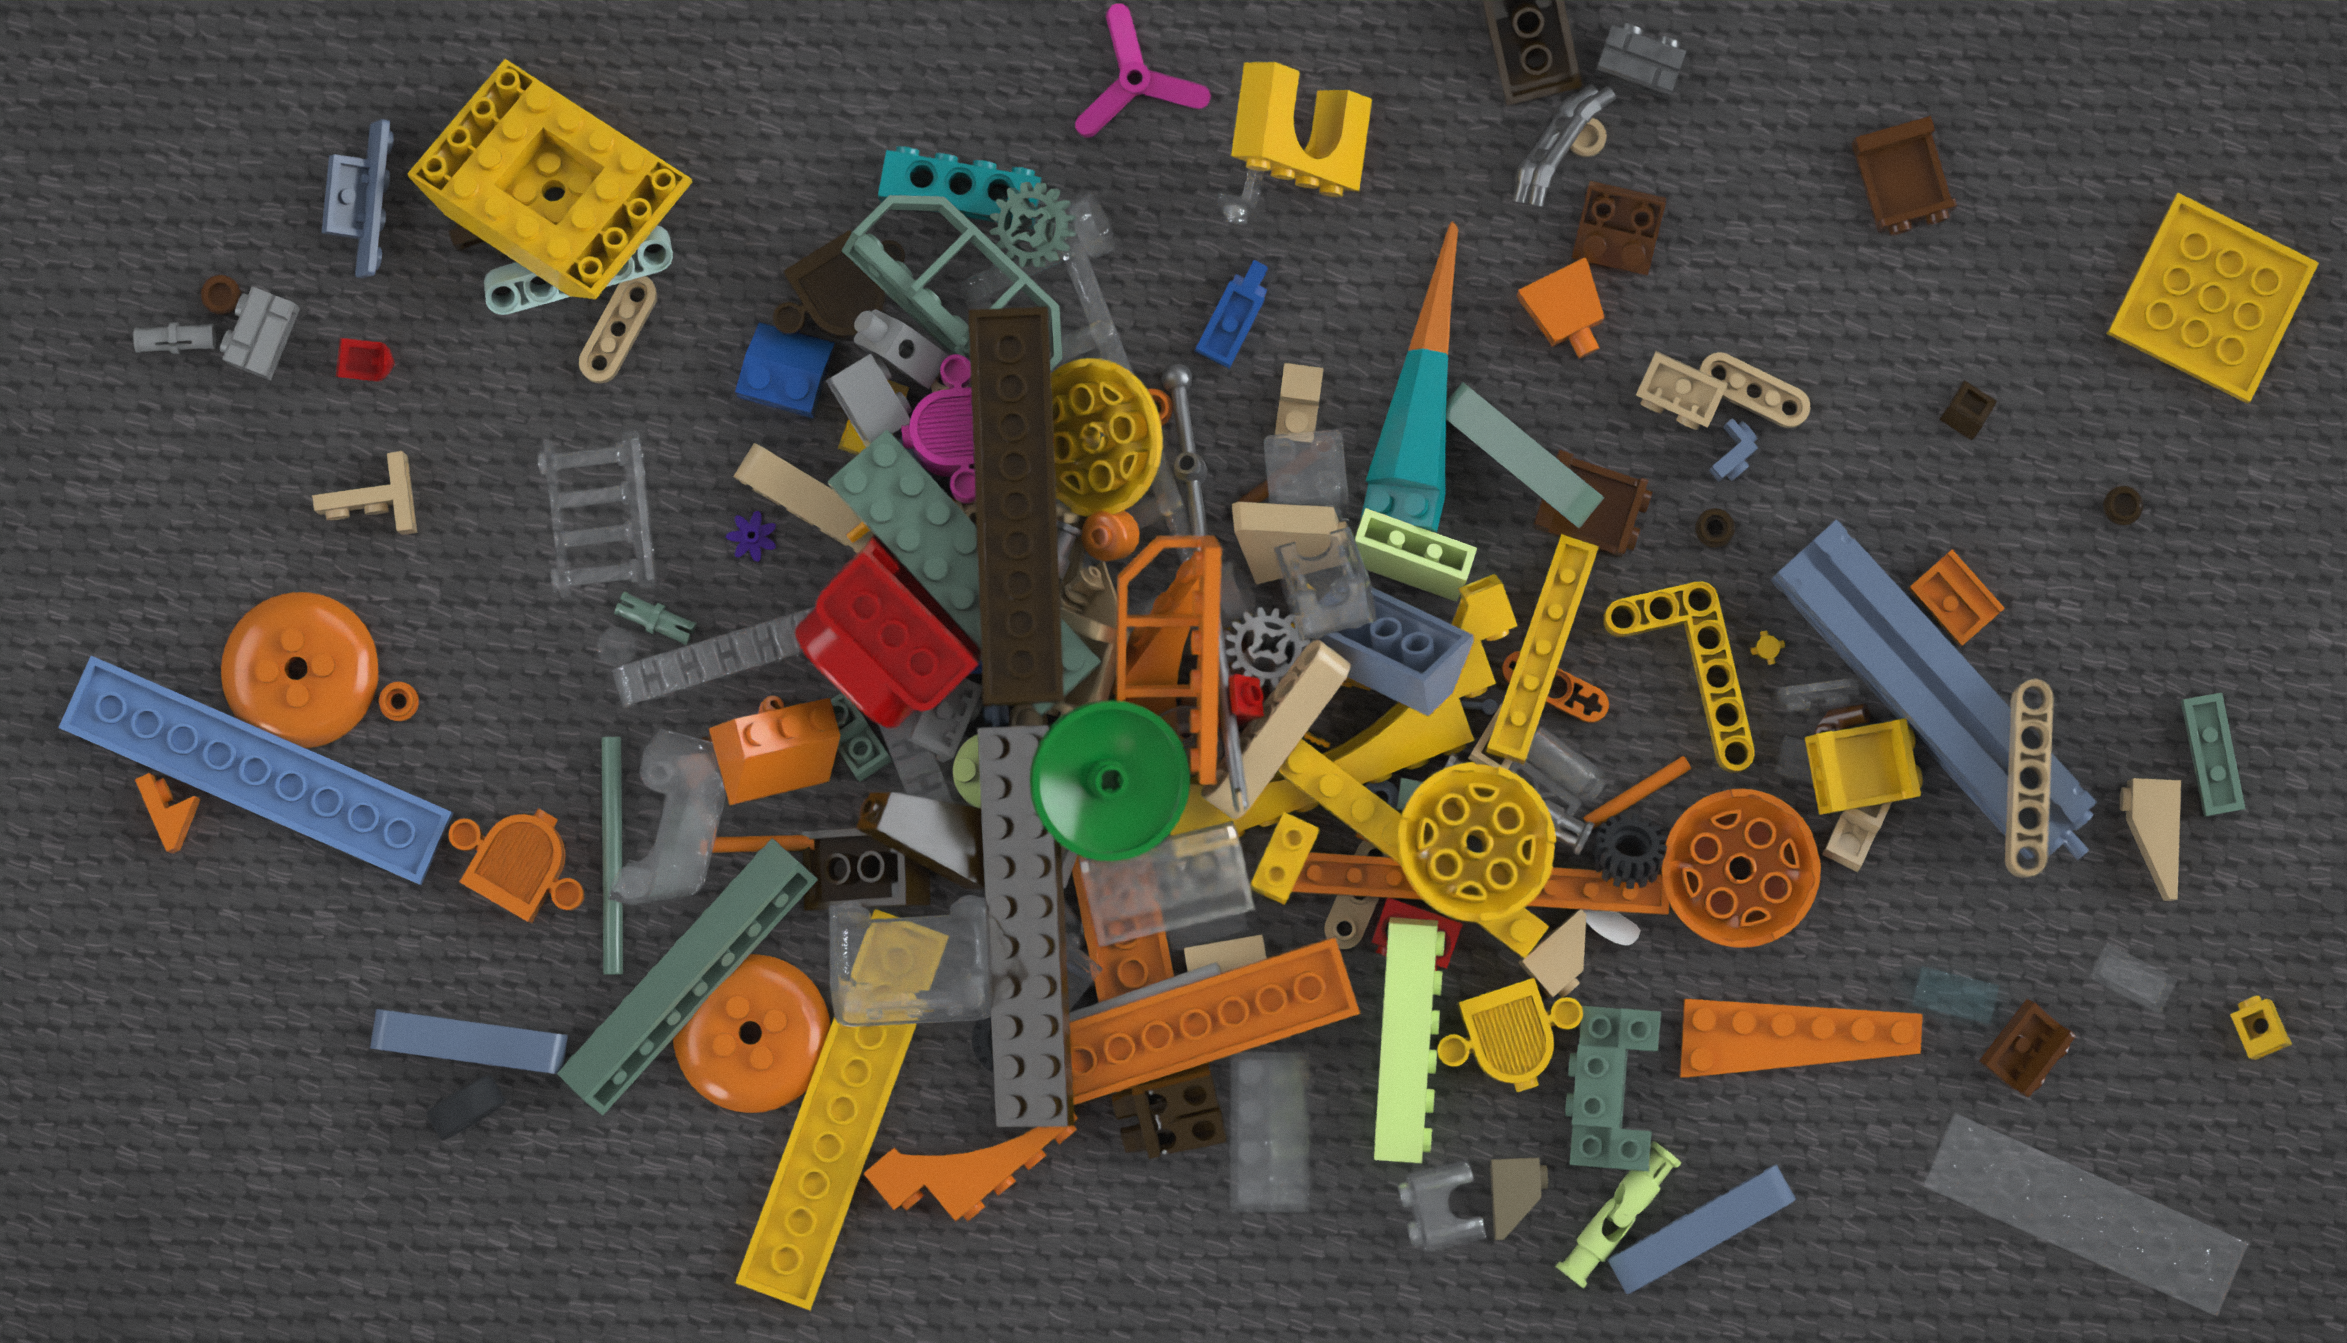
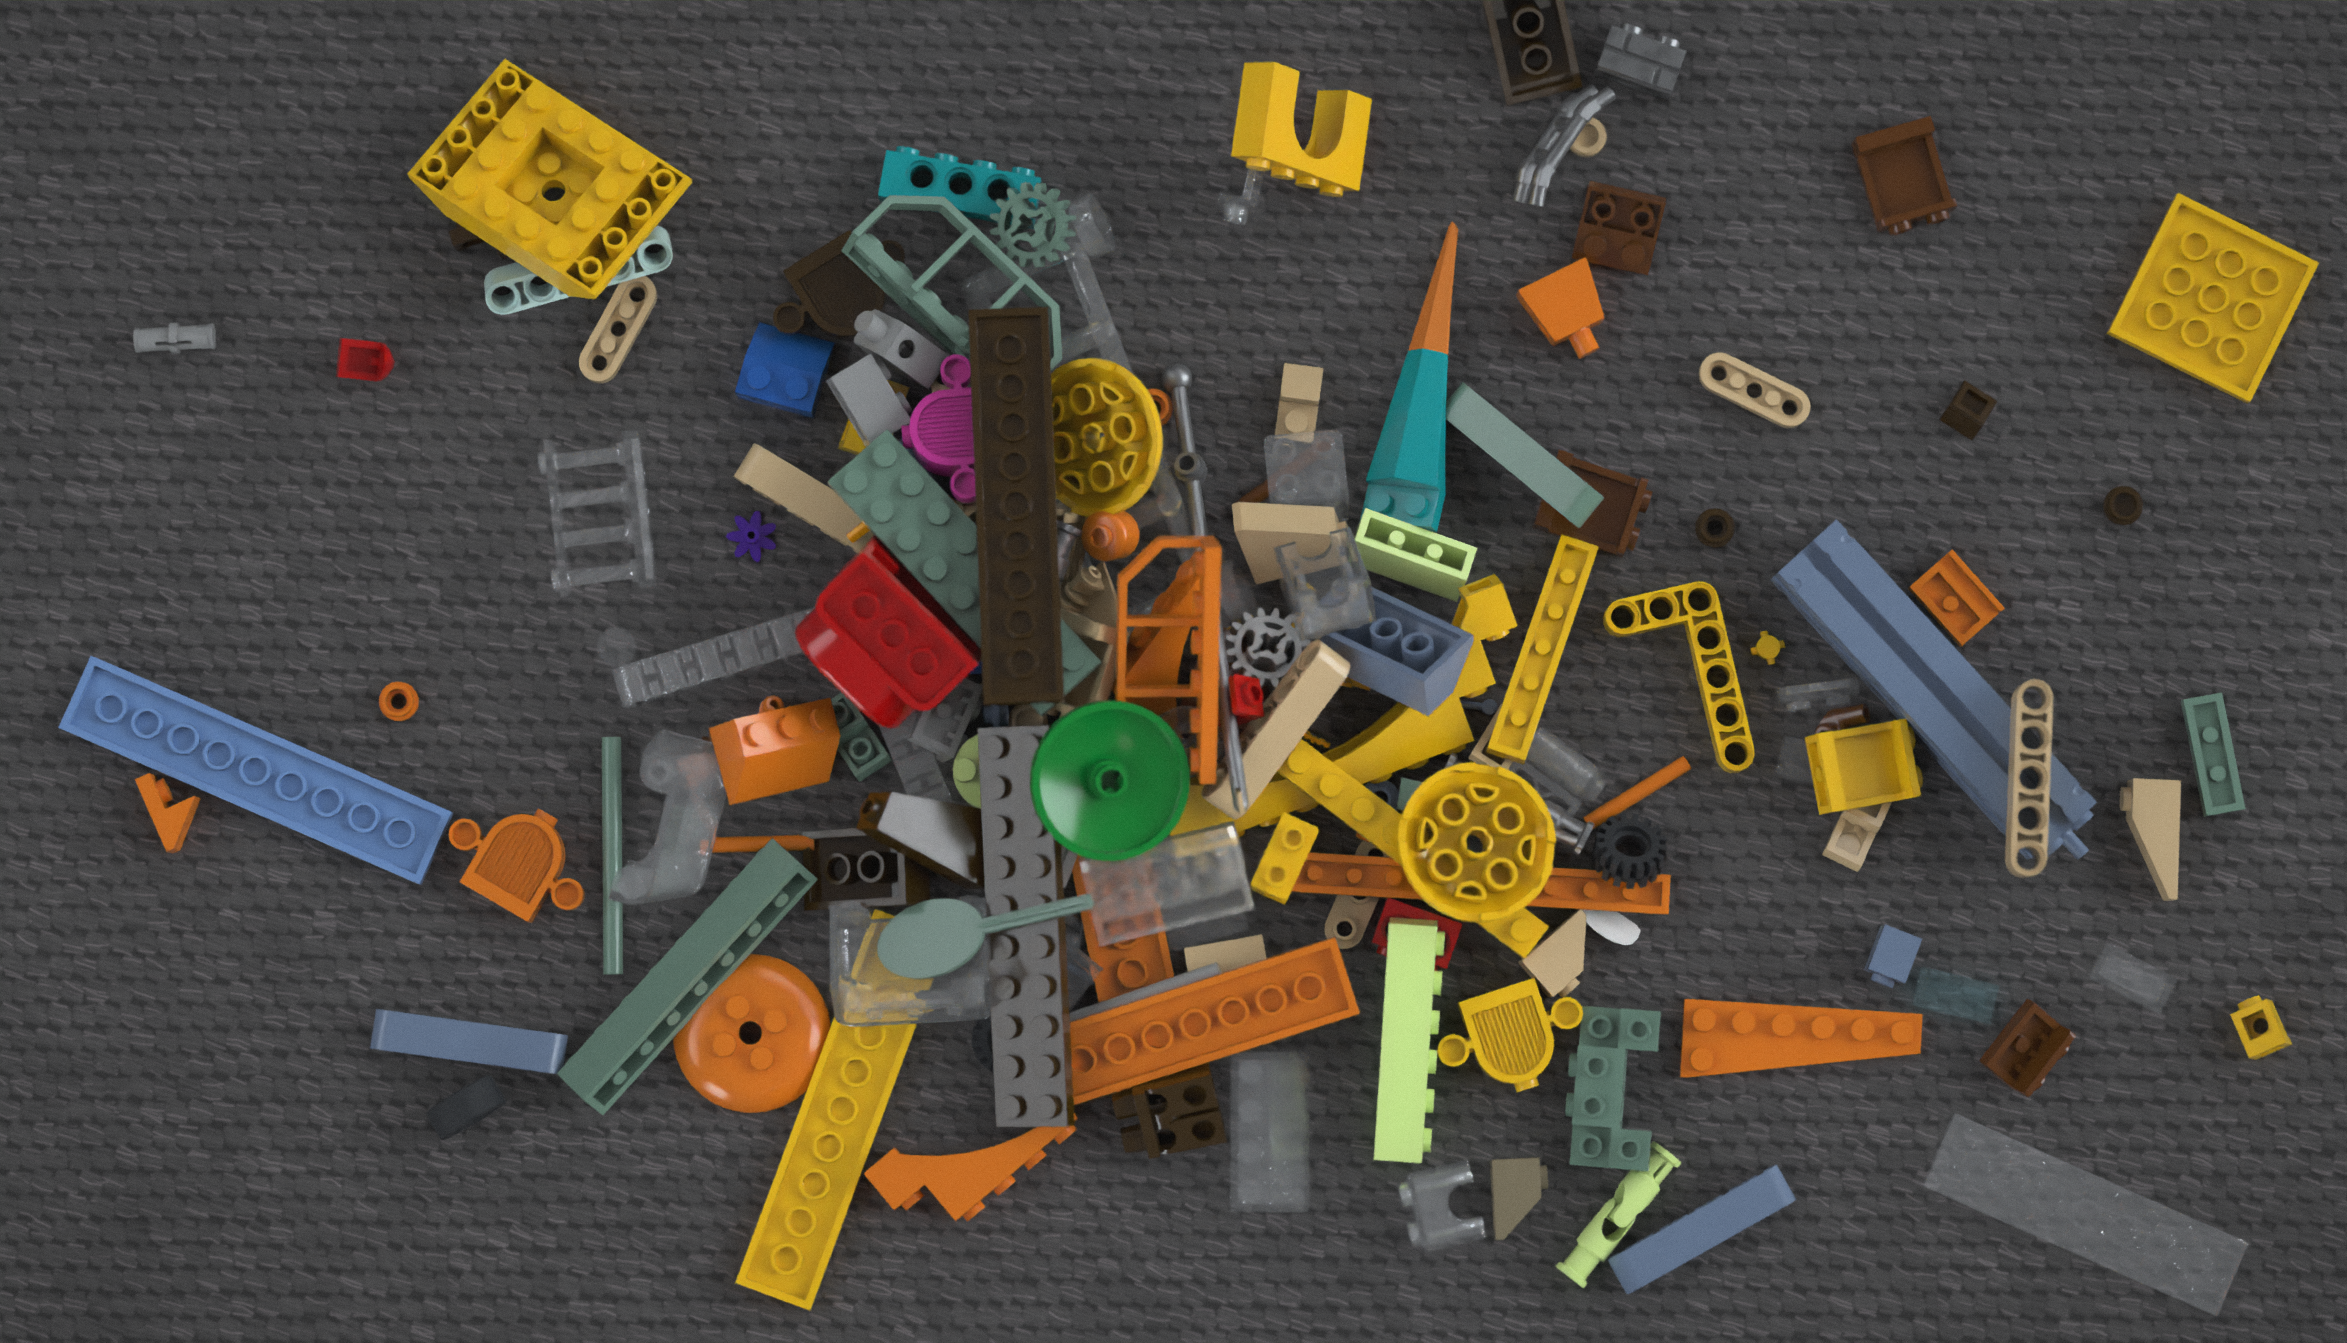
(220, 294): reddish brown tile -> none
(259, 332): light grey brick -> none
(338, 677): orange brick -> none
(356, 197): sand blue bracket -> none
(376, 499): tan bracket -> none
(655, 618): sand green pin -> none
(948, 932): none -> sand green piece
(1130, 62): dark pink piece -> none
(1233, 317): blue hinge -> none
(1577, 708): orange beam -> none
(1680, 390): tan bracket -> none
(1734, 461): sand blue bracket -> none
(1780, 859): orange brick -> none
(1892, 956): none -> sand blue brick

